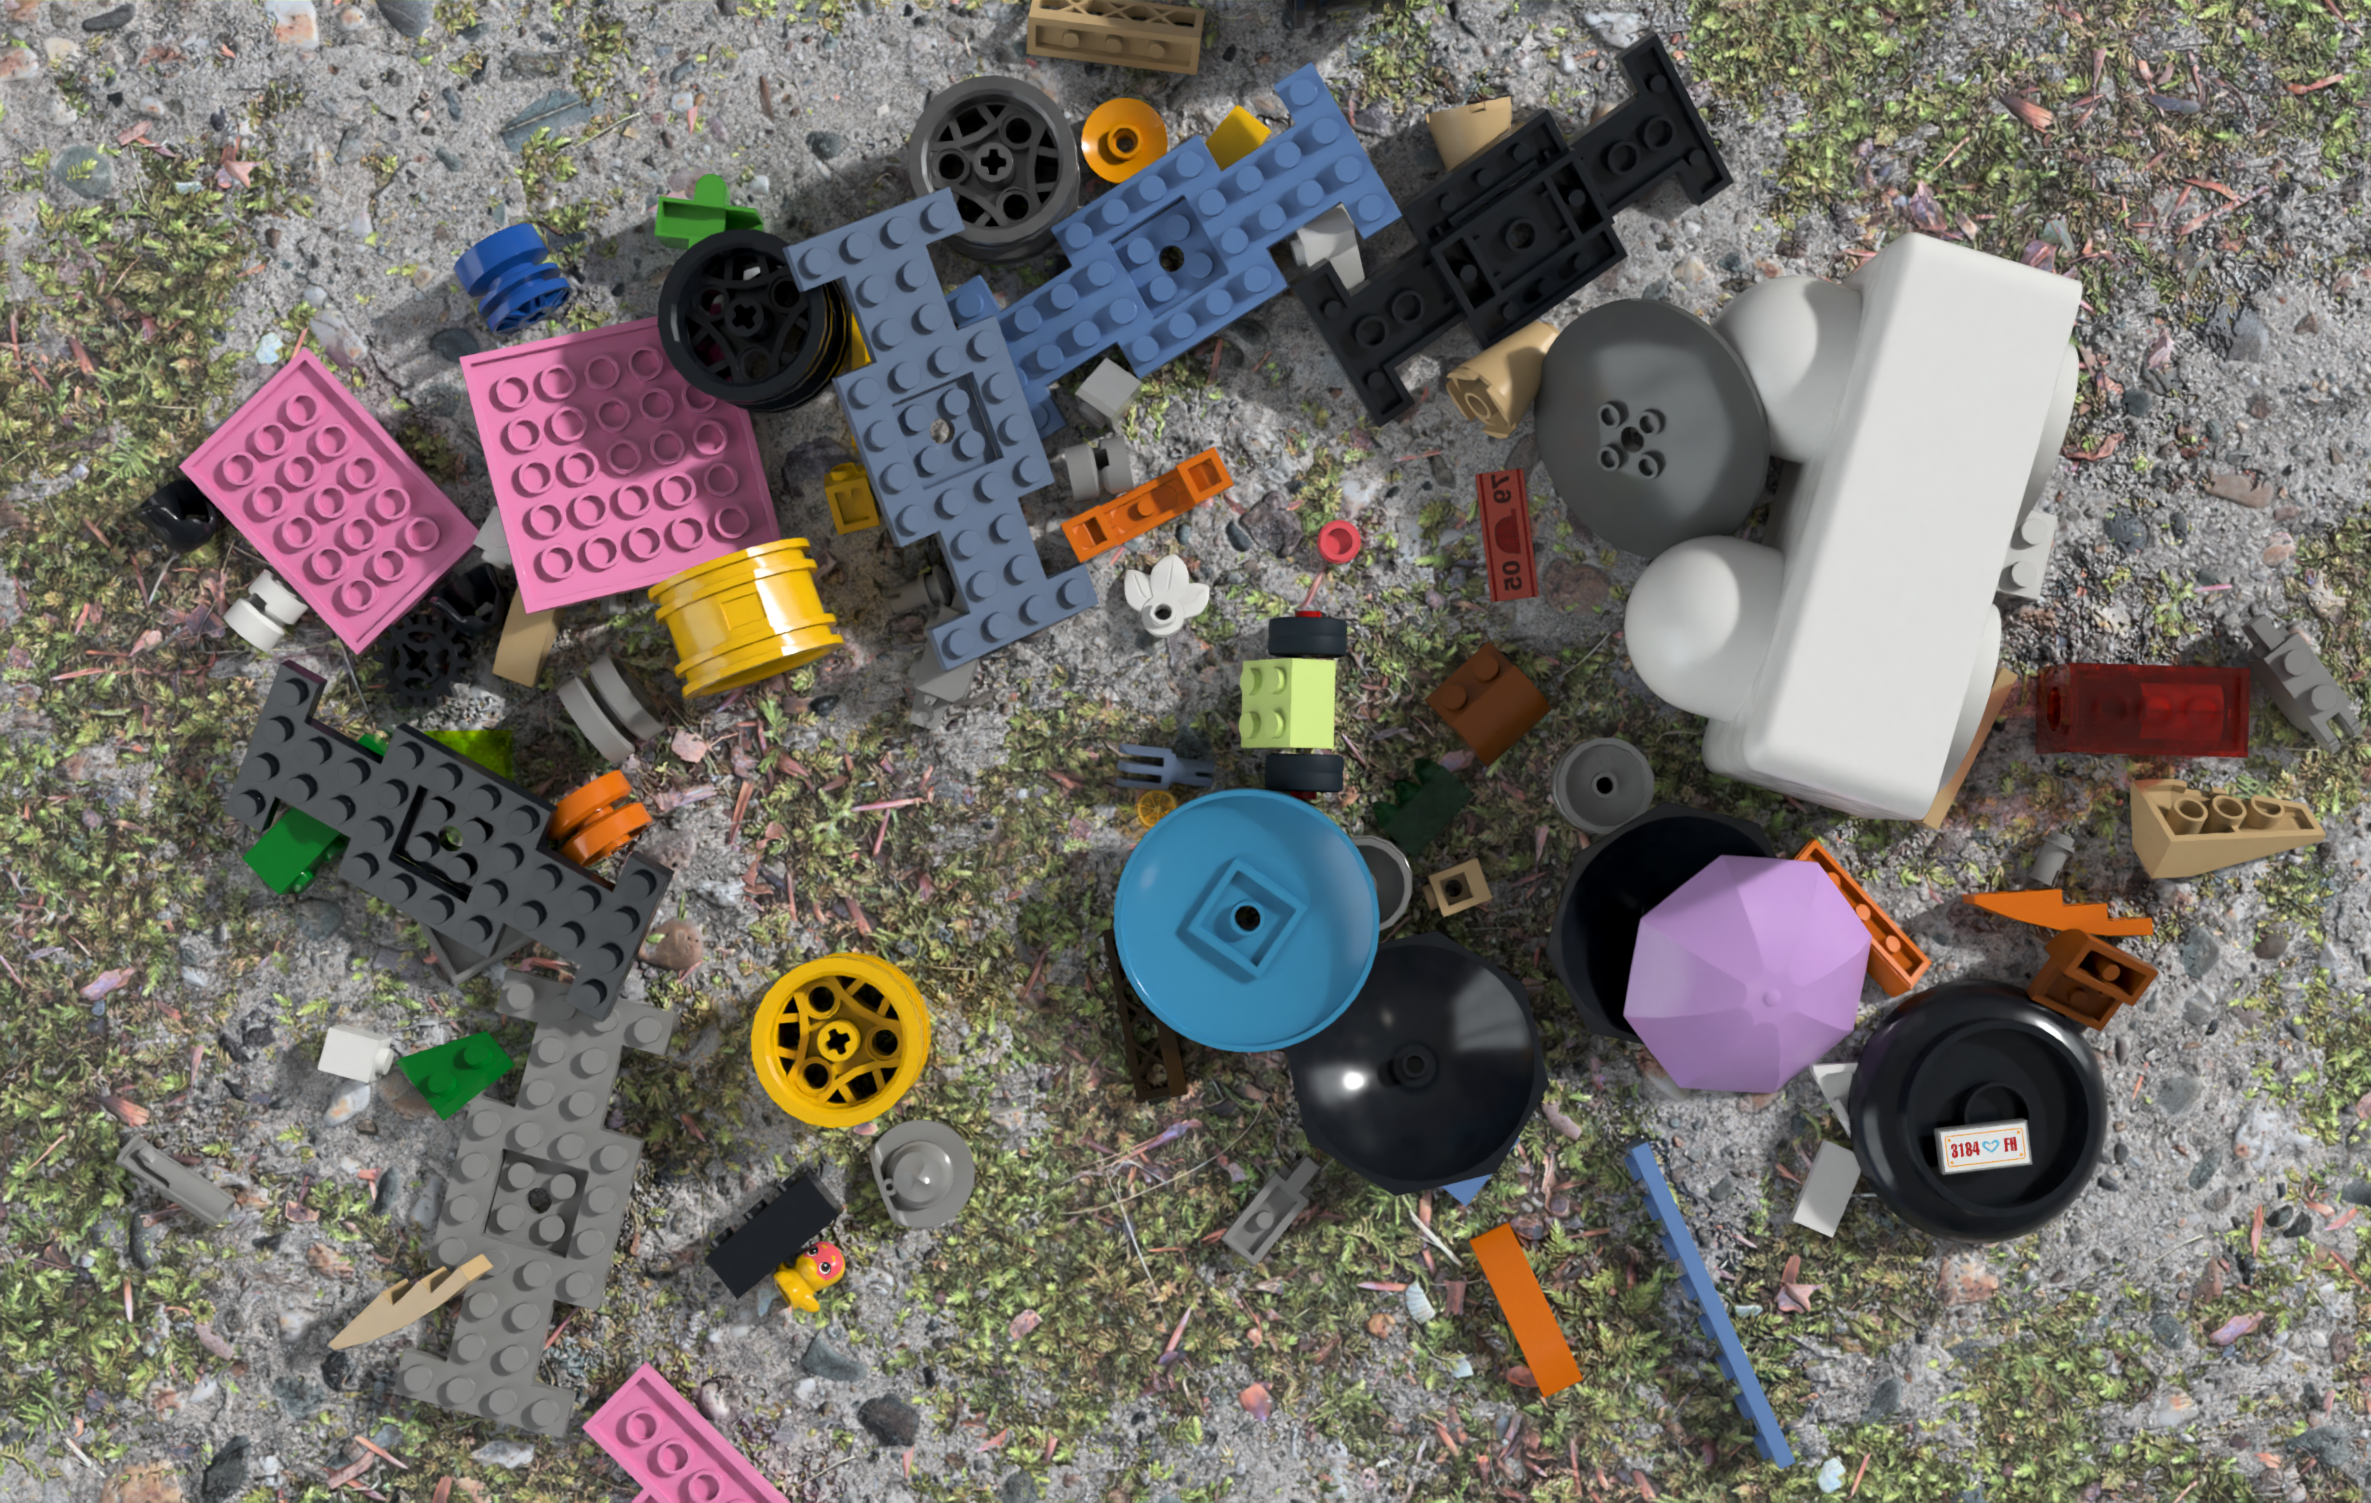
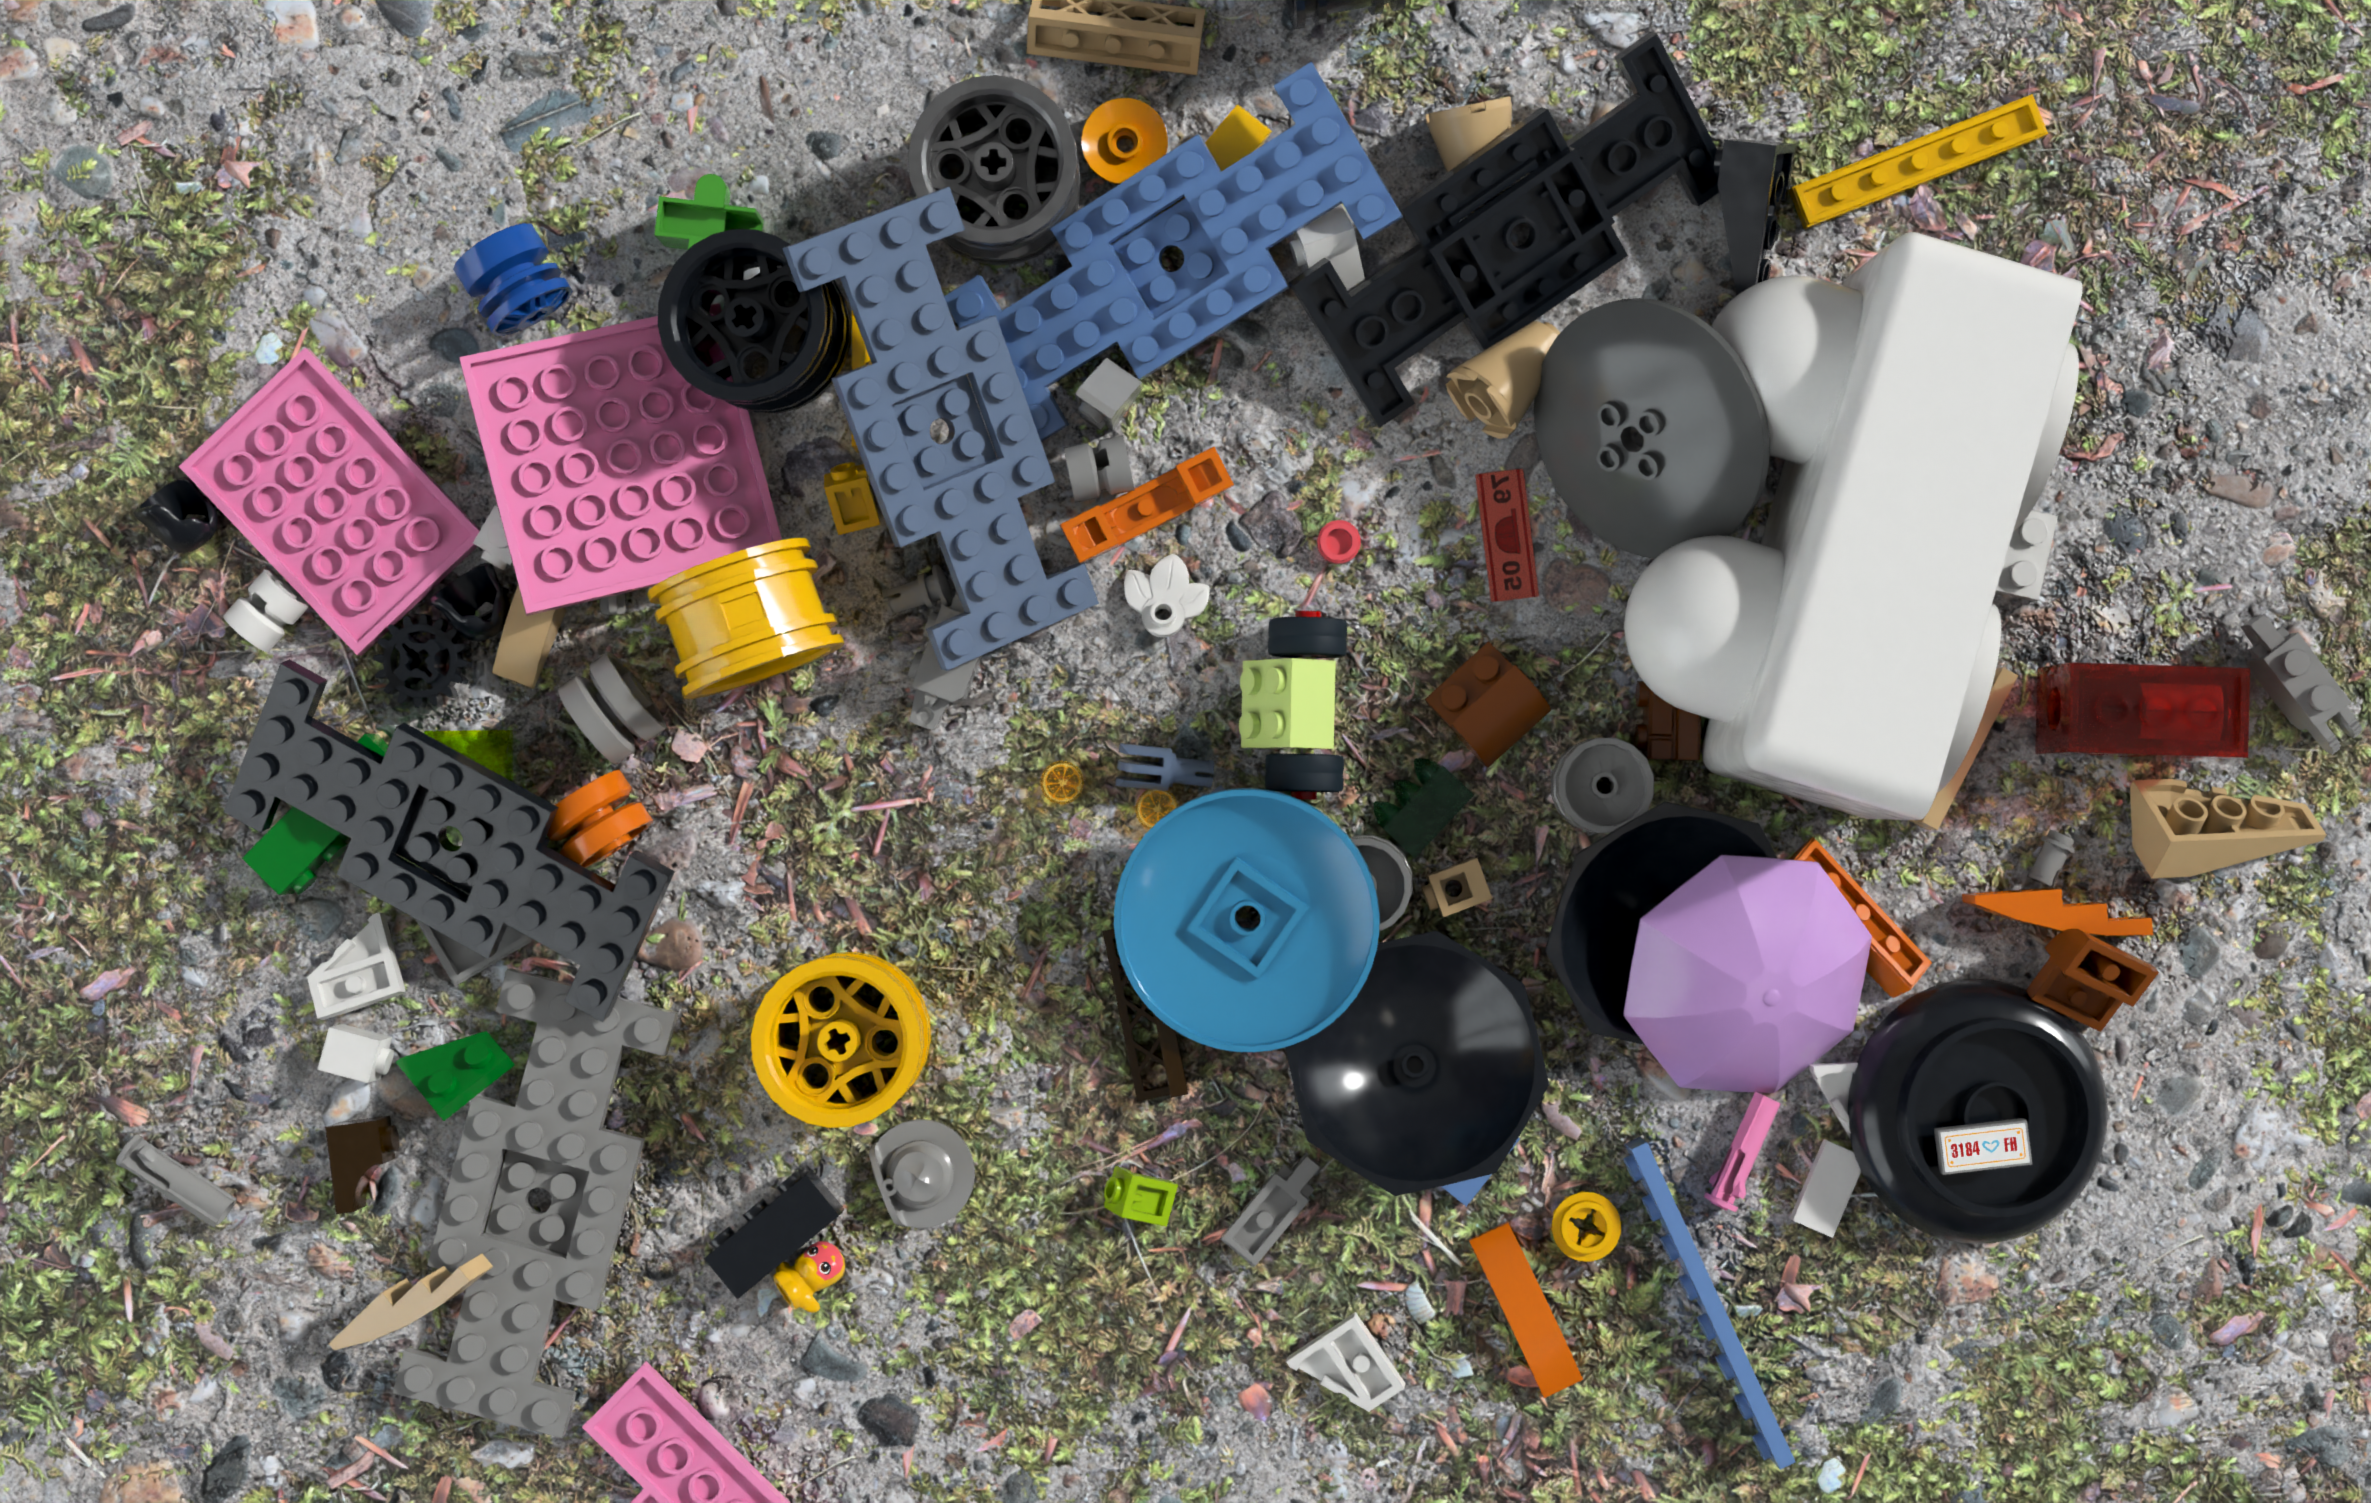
(354, 1155): none -> dark brown arch
(358, 973): none -> white wing
(1062, 782): none -> clear yellow tile
(1139, 1196): none -> lime bracket
(1350, 1364): none -> white wing
(1590, 1246): none -> yellow gear
(1666, 730): none -> reddish brown brick
(1744, 1149): none -> bright pink piece
(1750, 187): none -> black wedge
(1918, 162): none -> yellow tile

